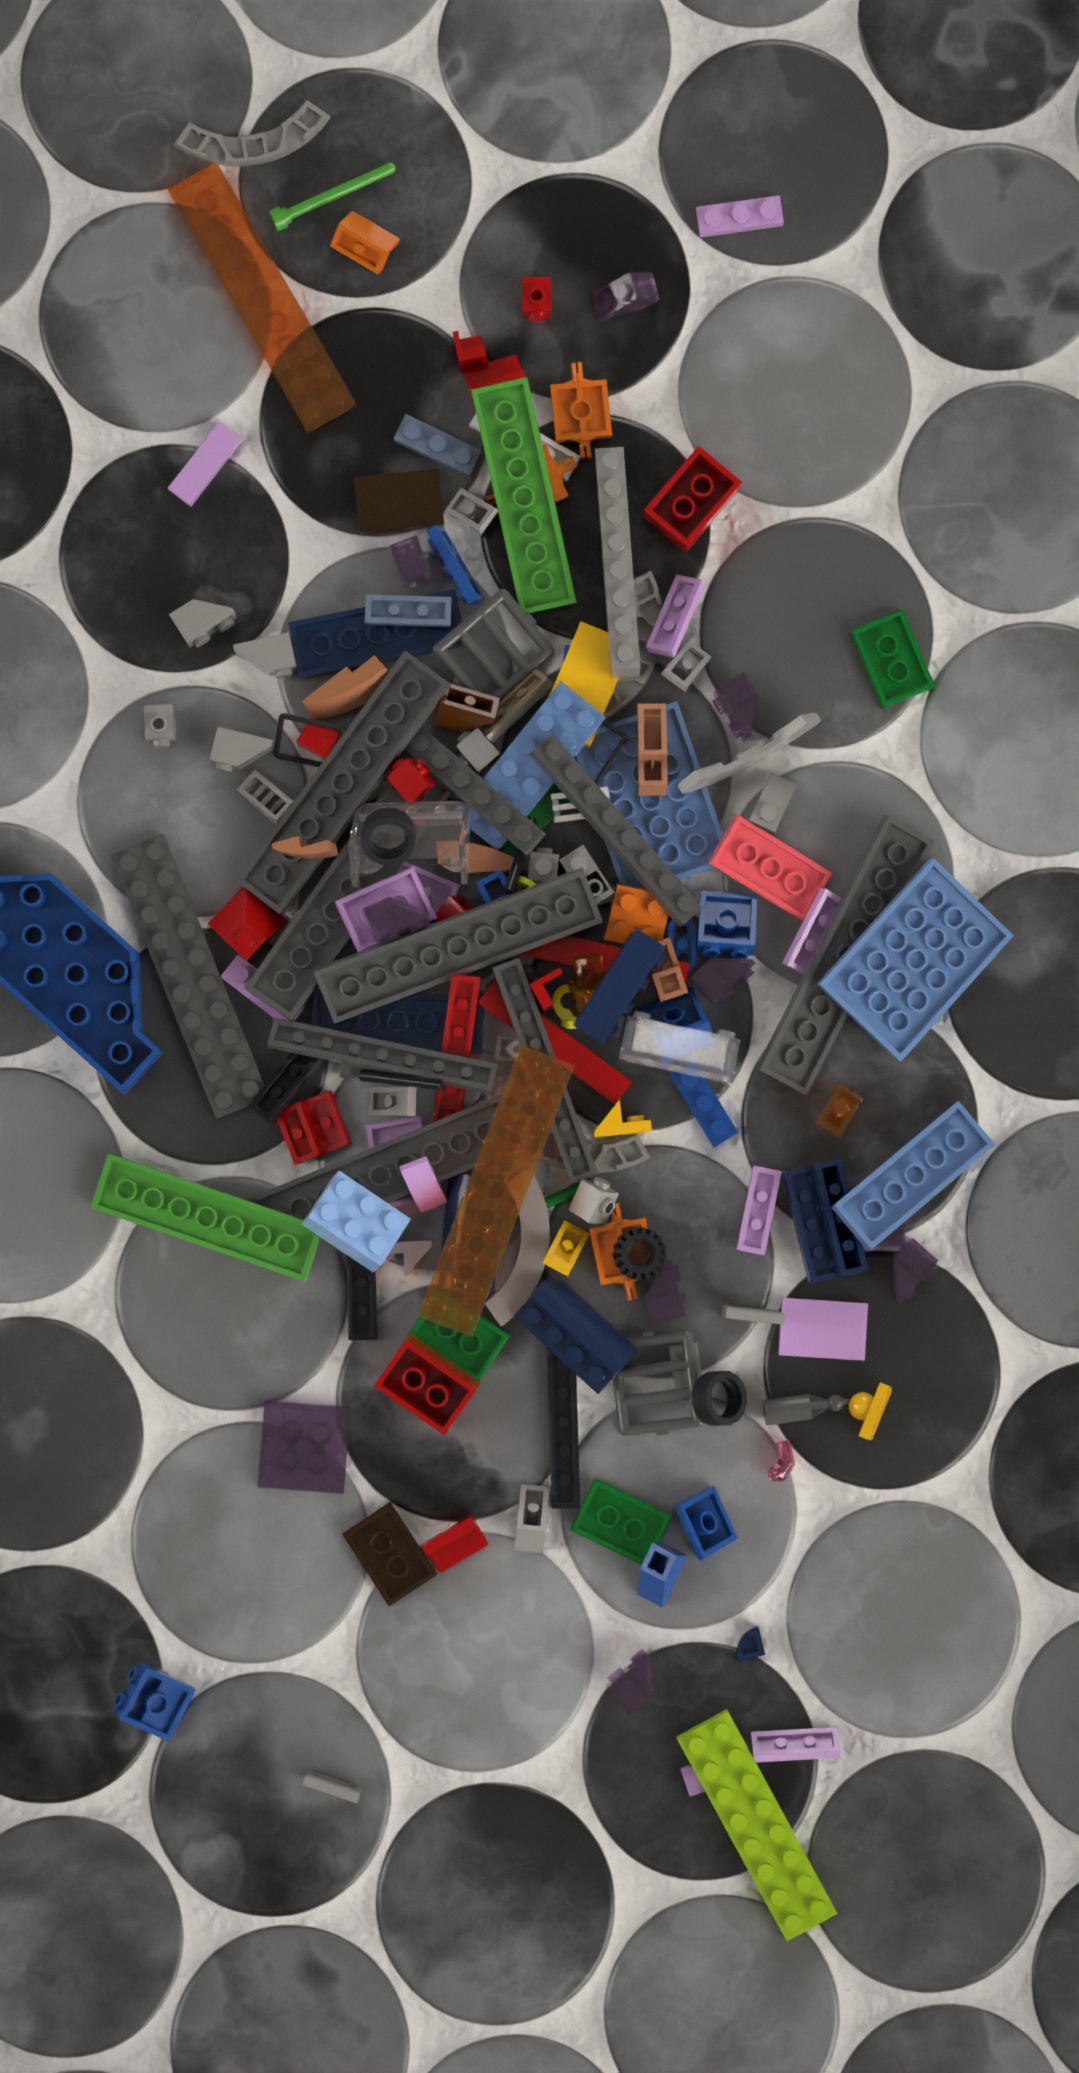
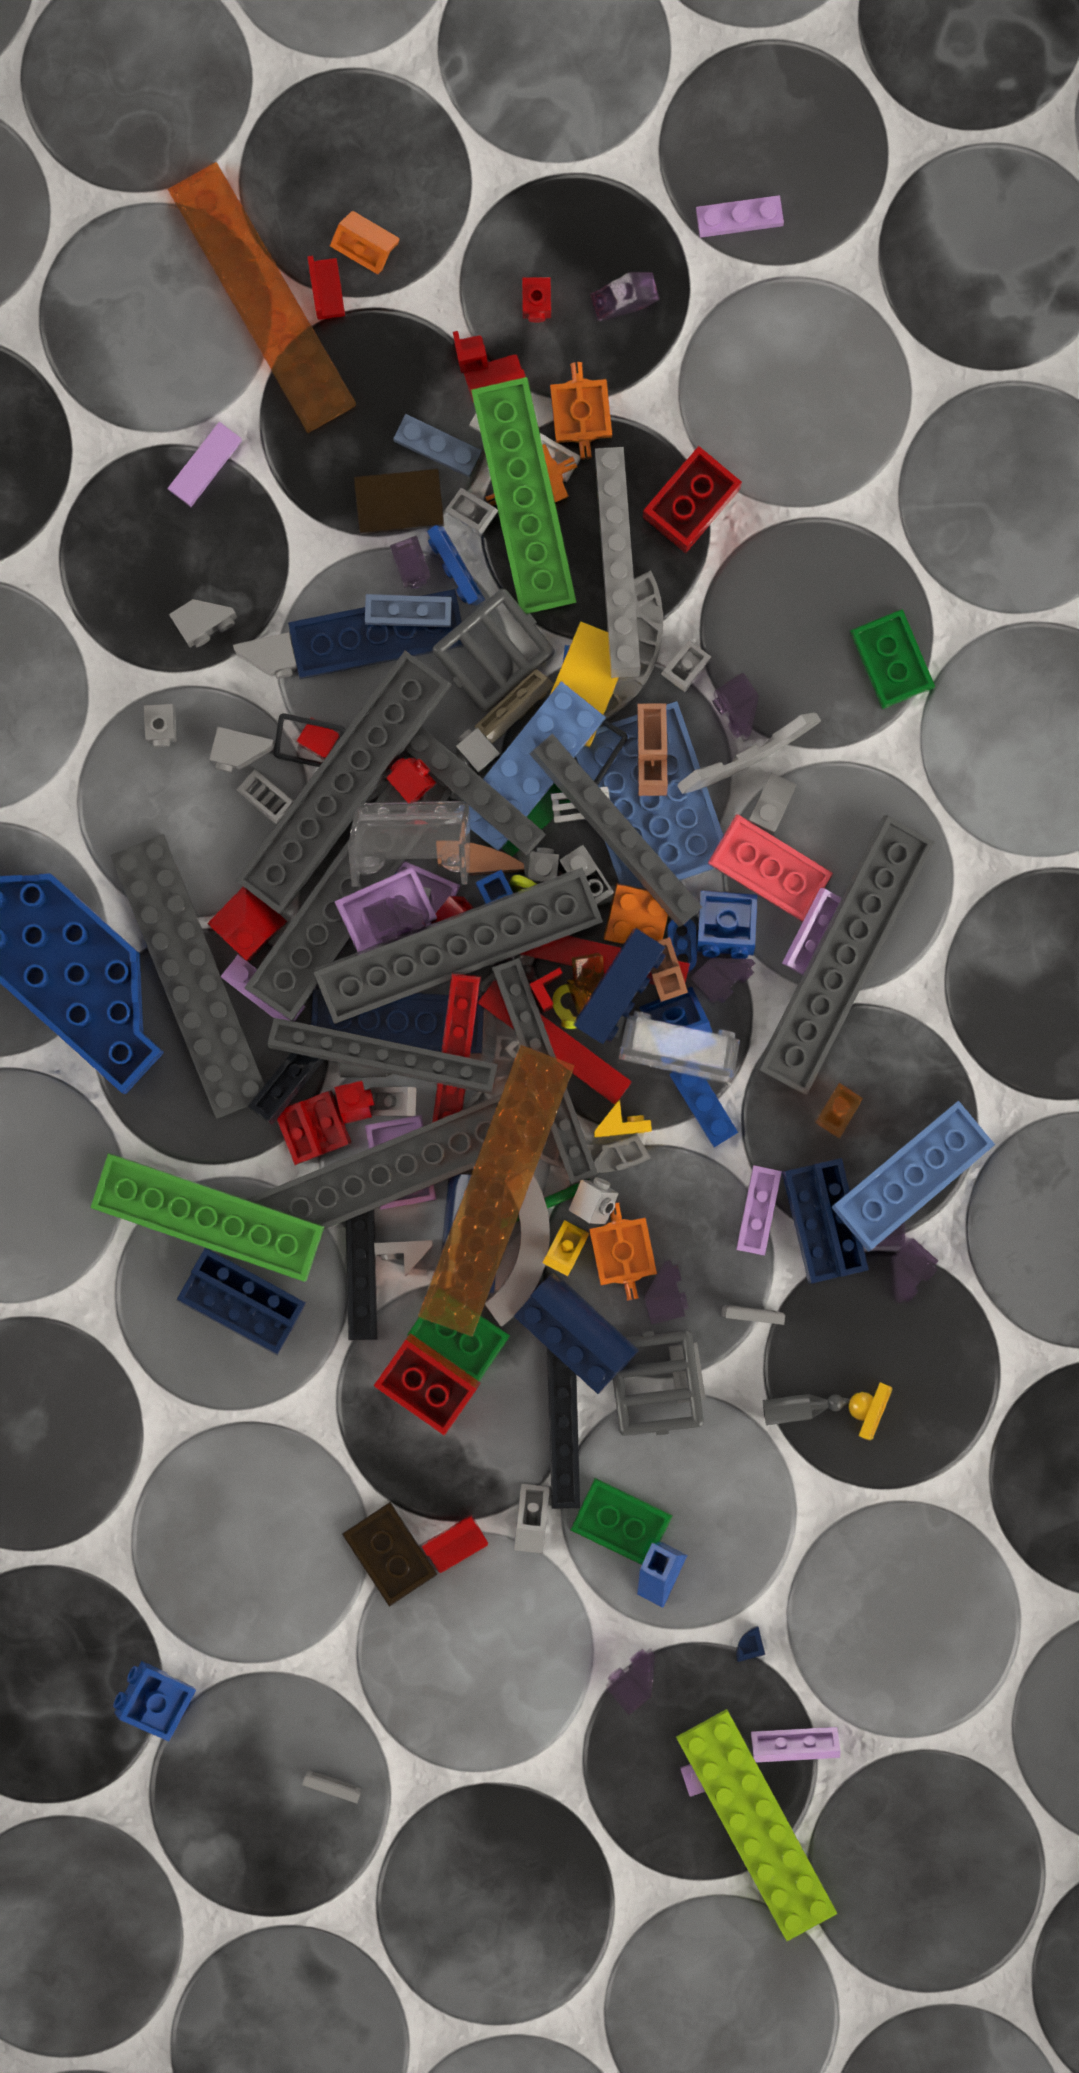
(241, 1301): none -> dark blue brick
(254, 148): light grey tile -> none
(283, 216): bright green piece -> none
(299, 848): nougat slope -> none
(304, 1447): clear purple plate -> none
(326, 288): none -> red panel
(346, 690): nougat slope -> none
(354, 1101): none -> red brick
(356, 1221): light blue brick -> none
(383, 855): black tyre -> none
(401, 1080): black bar -> none
(423, 1184): lavender slope -> none
(465, 709): reddish brown slope -> none
(516, 868): black bar -> none
(657, 1253): black tyre -> none
(675, 616): lavender plate -> none
(705, 1522): blue slope -> none
(735, 1398): black tyre -> none
(784, 1465): clear pink arm -> none
(823, 1329): lavender tile -> none
(915, 959): medium blue plate -> none

